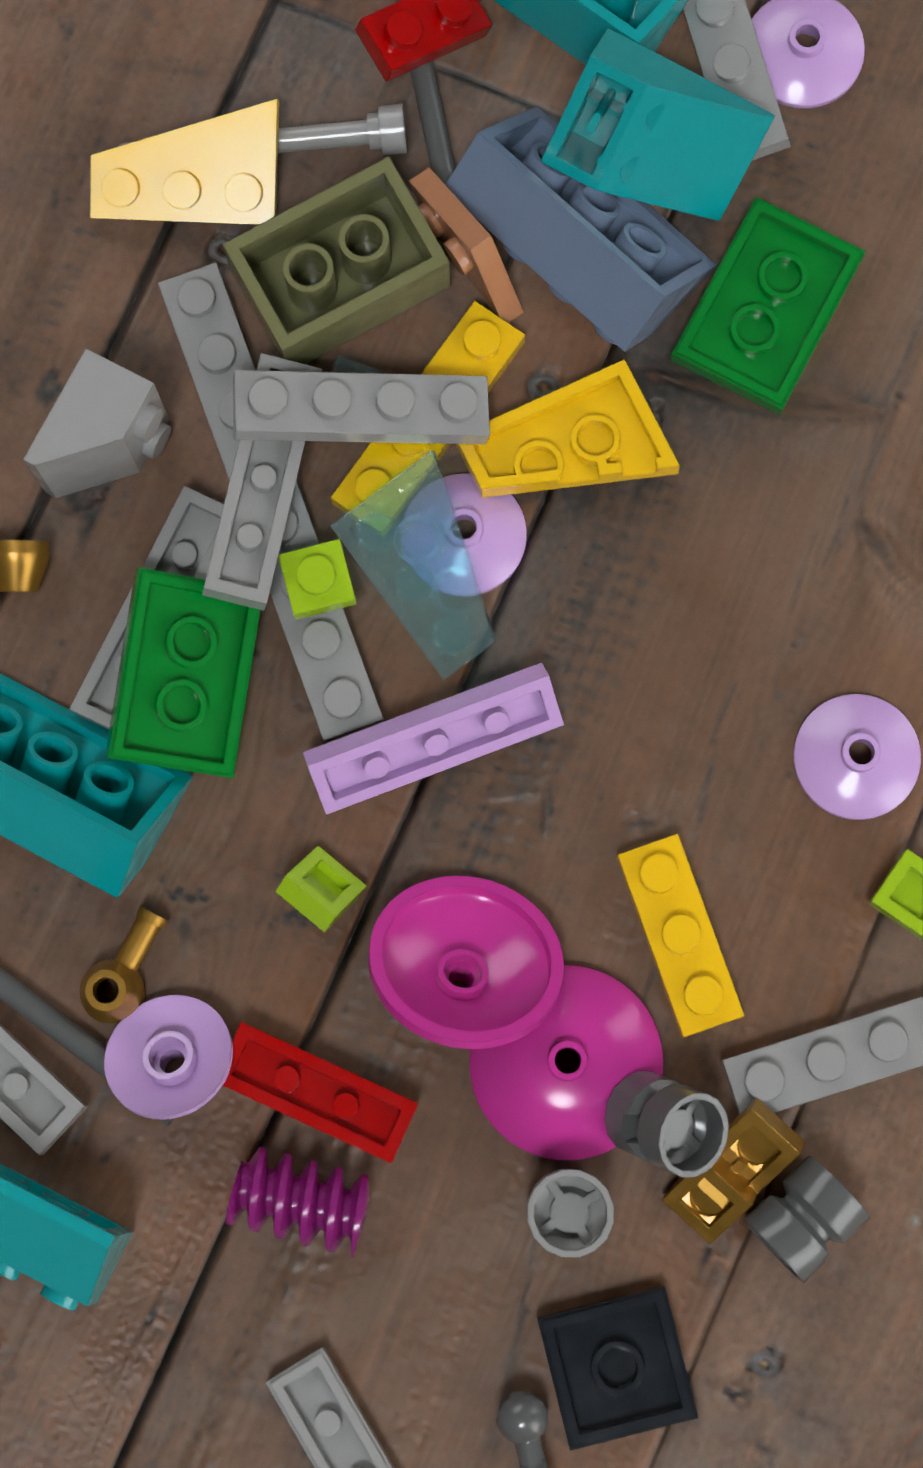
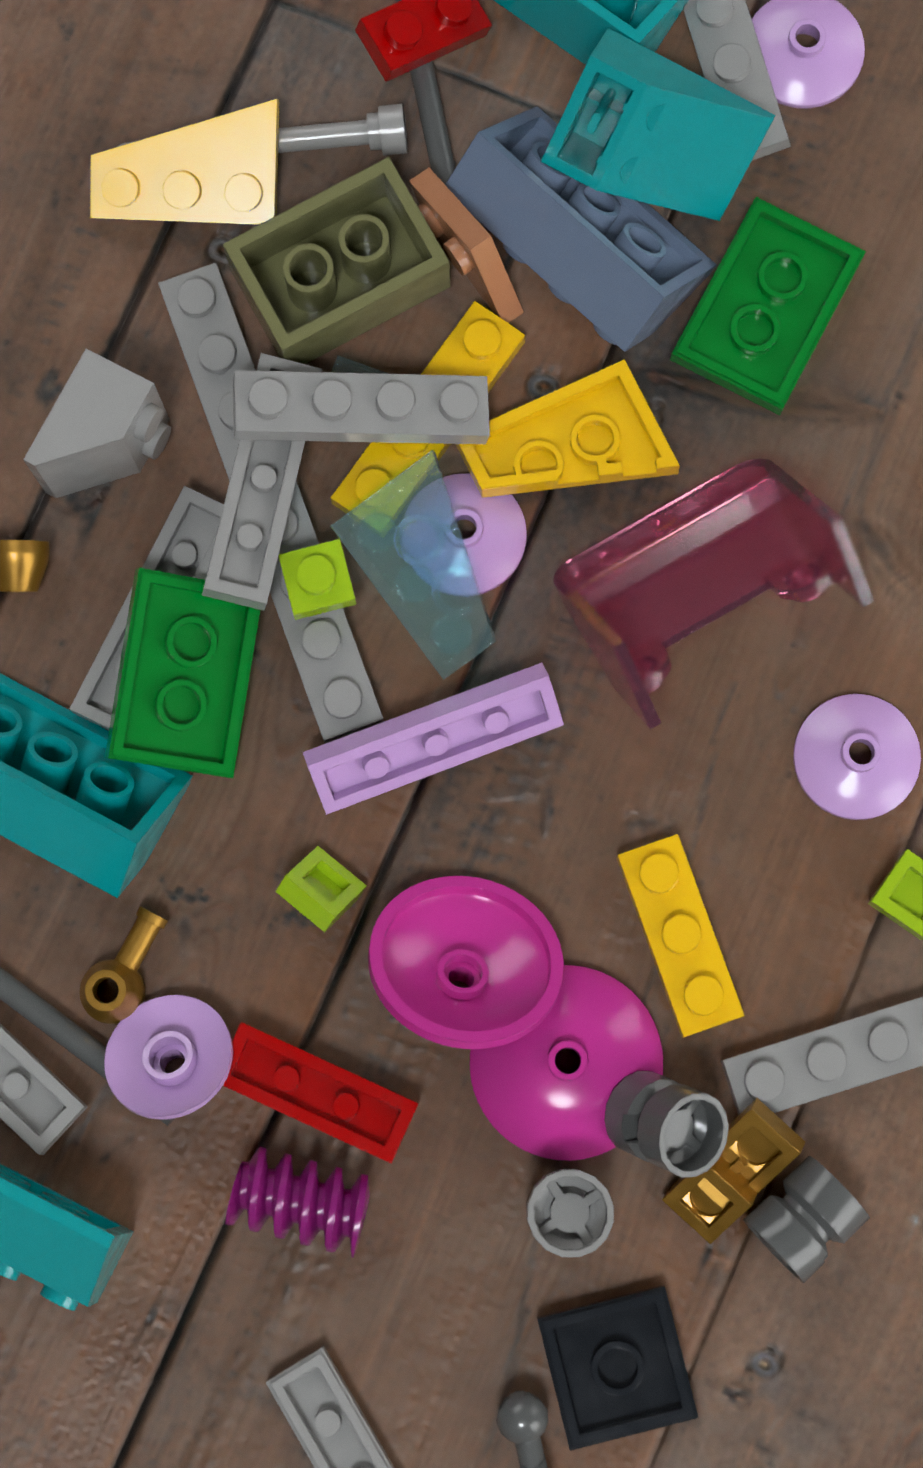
(699, 562): none -> clear pink windscreen

